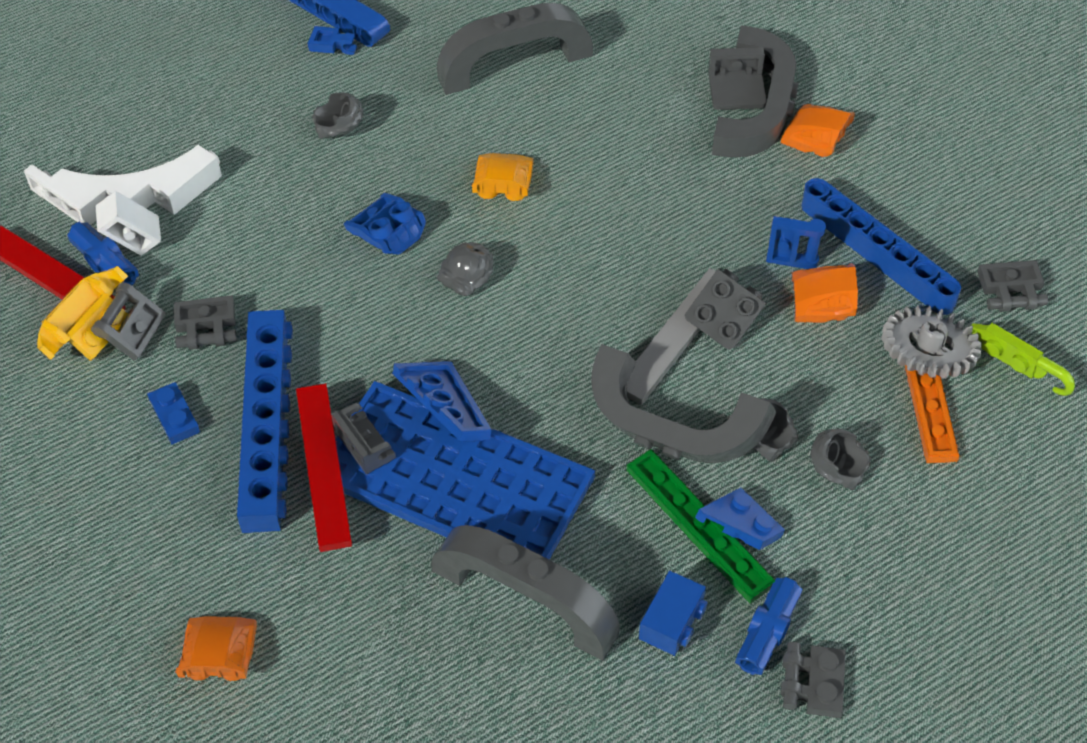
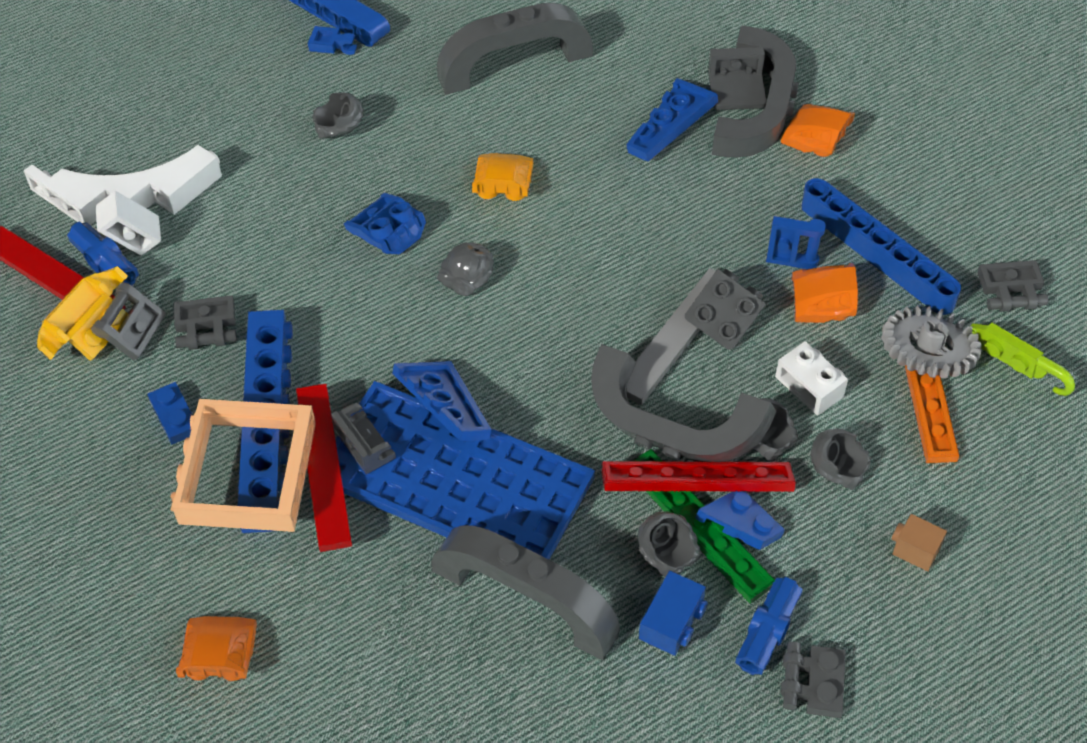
(244, 414): none -> light nougat window
(668, 542): none -> dark grey hair
(674, 115): none -> blue wing
(698, 476): none -> red tile
(811, 378): none -> white brick
(918, 541): none -> medium nougat brick

